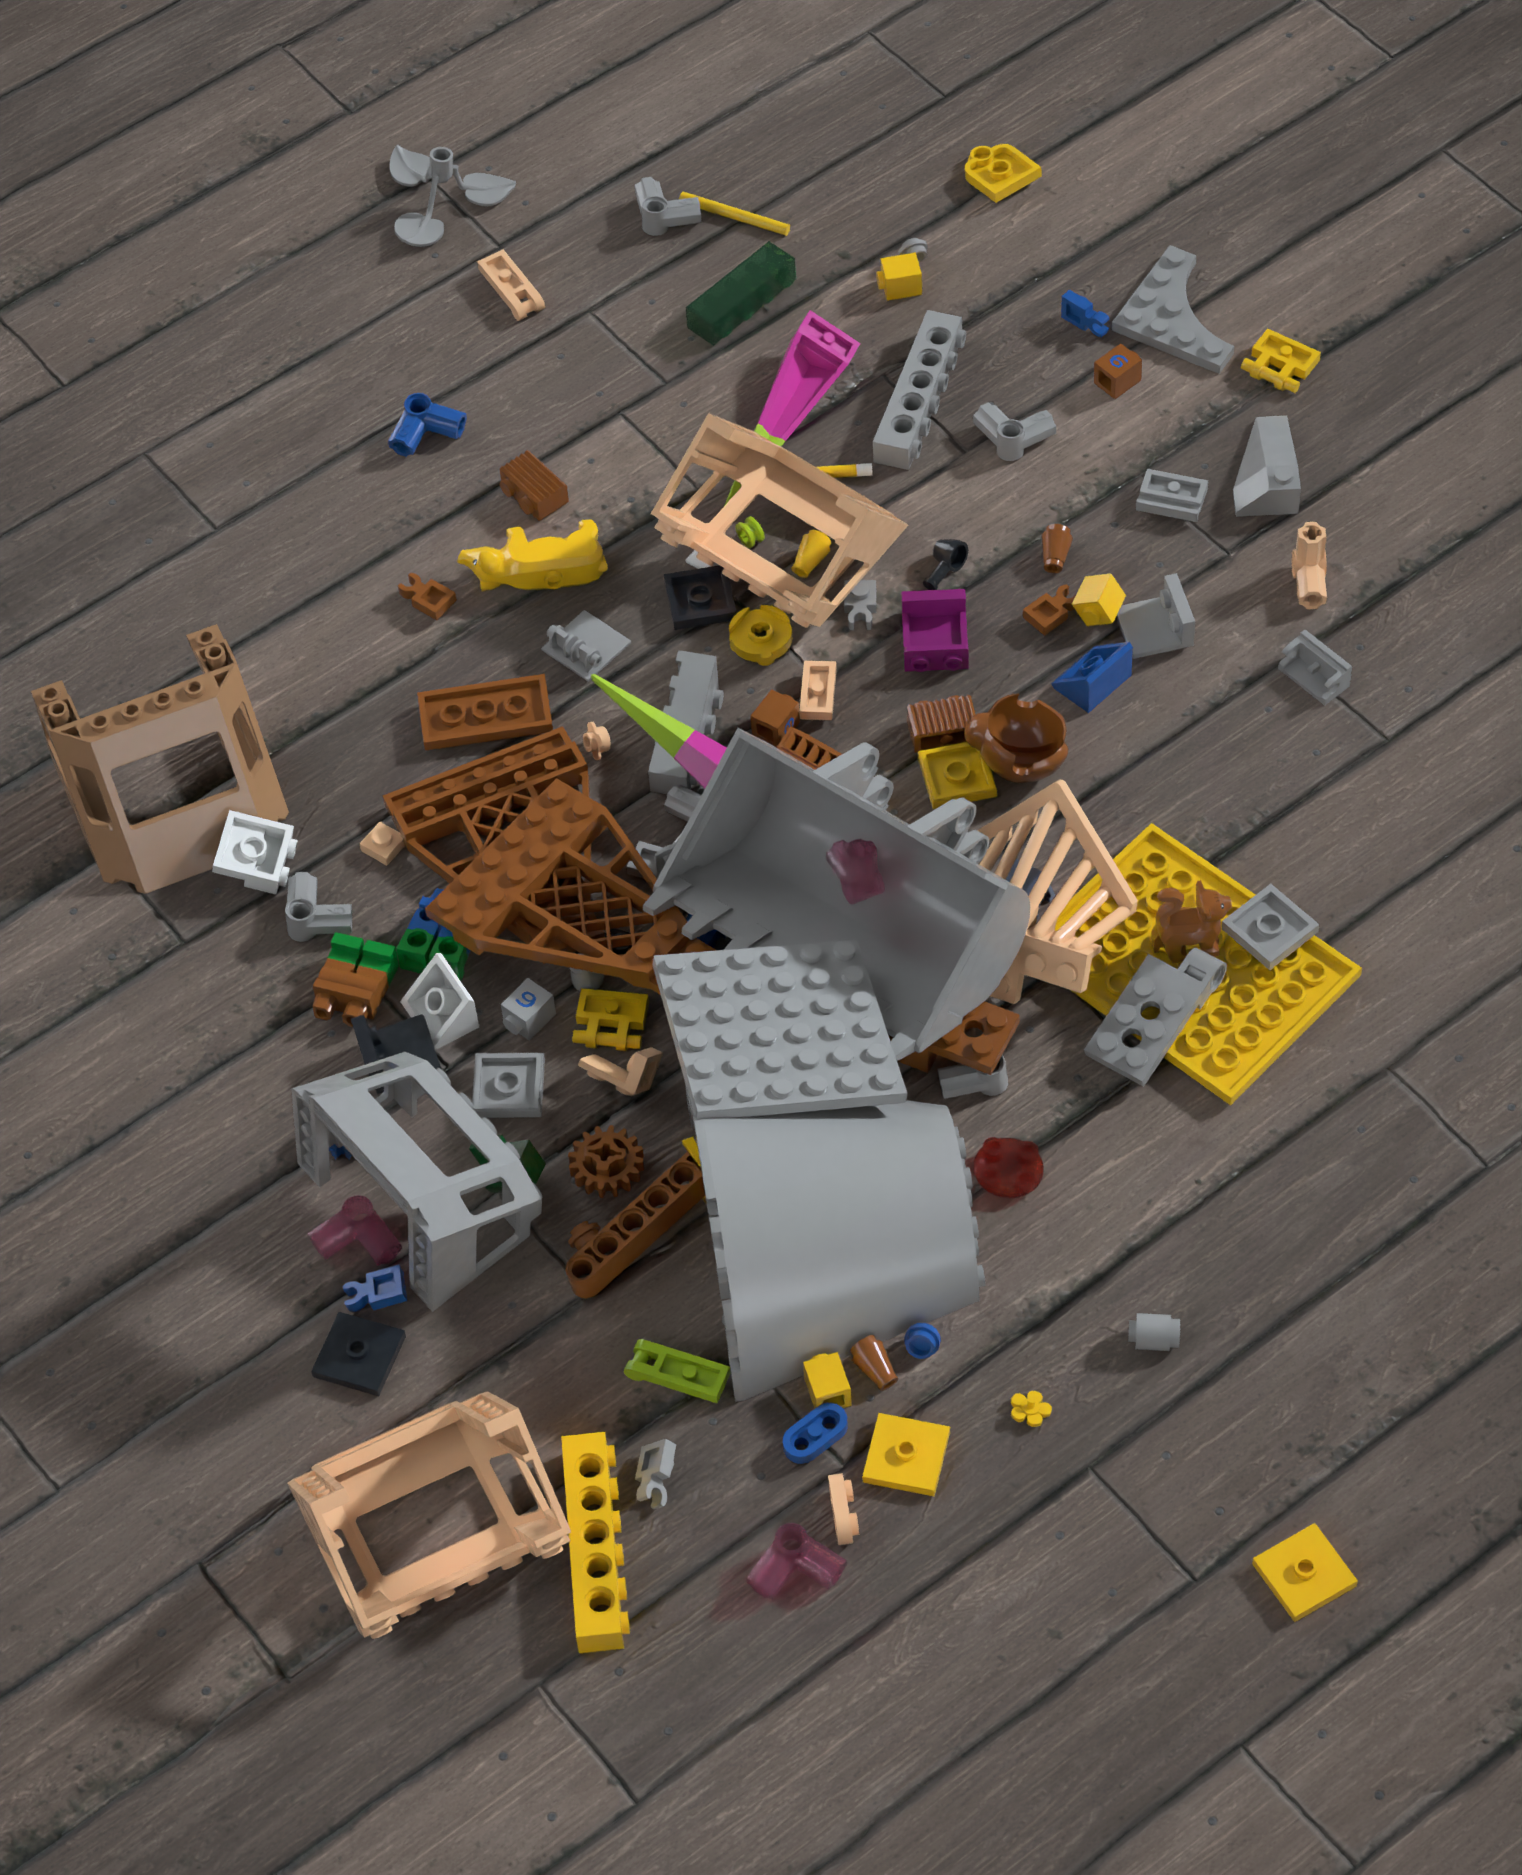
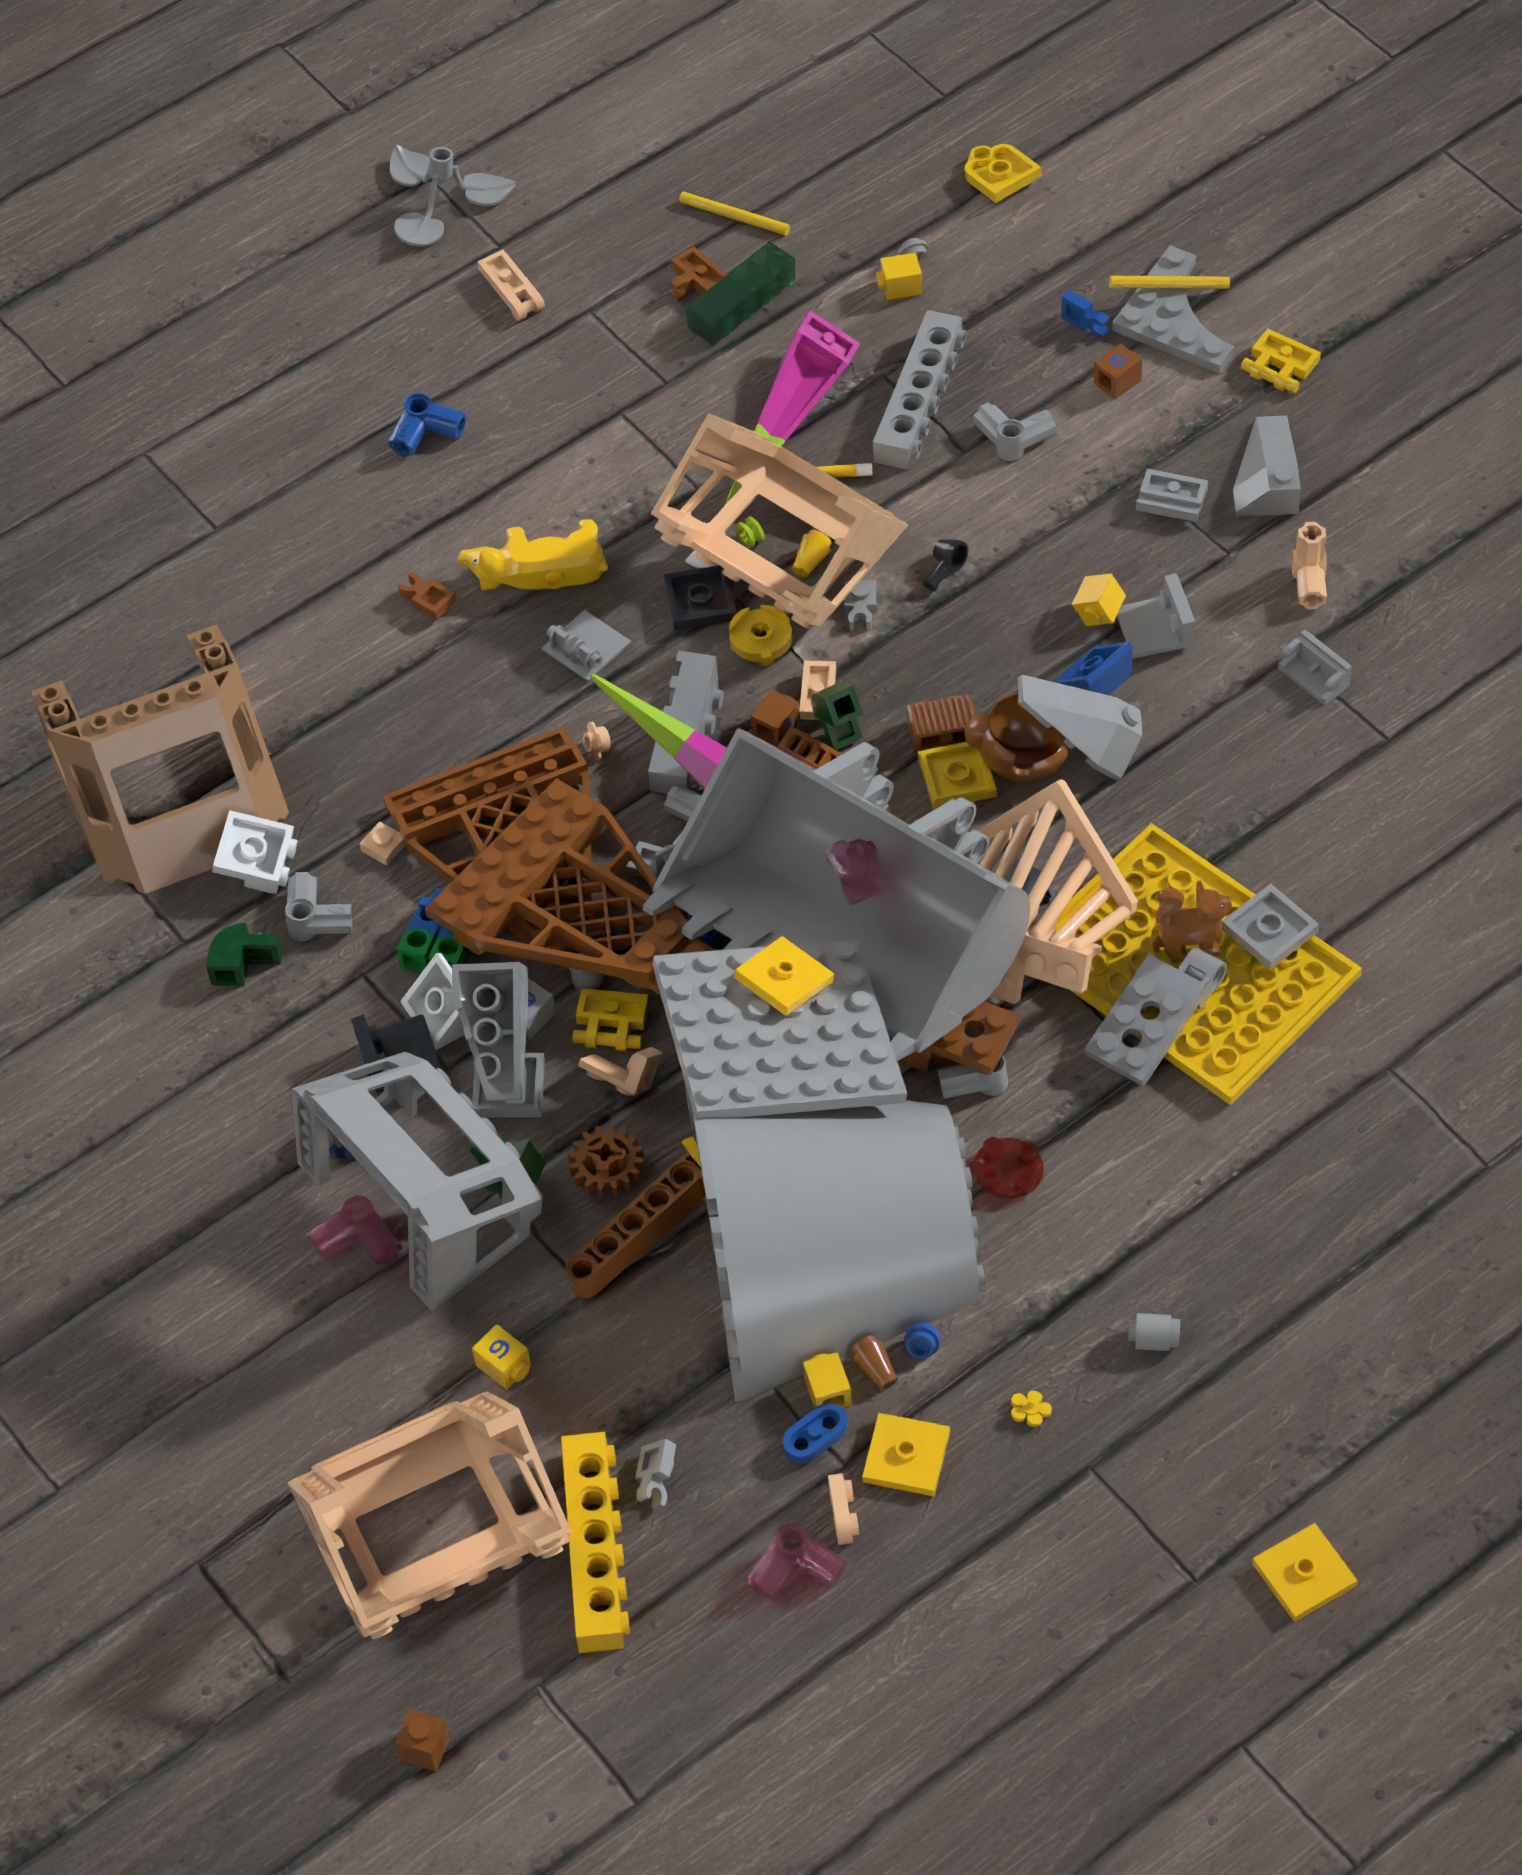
(235, 949): none -> dark green brick
(354, 978): dark orange hips -> none
(358, 1353): black plate -> none
(381, 1289): blue plate -> none
(422, 1740): none -> dark orange brick
(484, 712): dark orange plate -> none
(494, 1020): none -> light grey wedge
(502, 1357): none -> yellow brick
(533, 485): dark orange brick -> none
(582, 1234): dark orange plate -> none
(659, 213): light grey piece -> none
(677, 1370): lime plate -> none
(695, 272): none -> dark orange plate
(784, 975): none -> yellow plate
(837, 710): none -> dark green brick
(935, 630): magenta panel -> none
(1049, 612): dark orange plate -> none
(1055, 545): dark orange cone -> none
(1091, 721): none -> light grey wedge
(1186, 282): none -> yellow bar

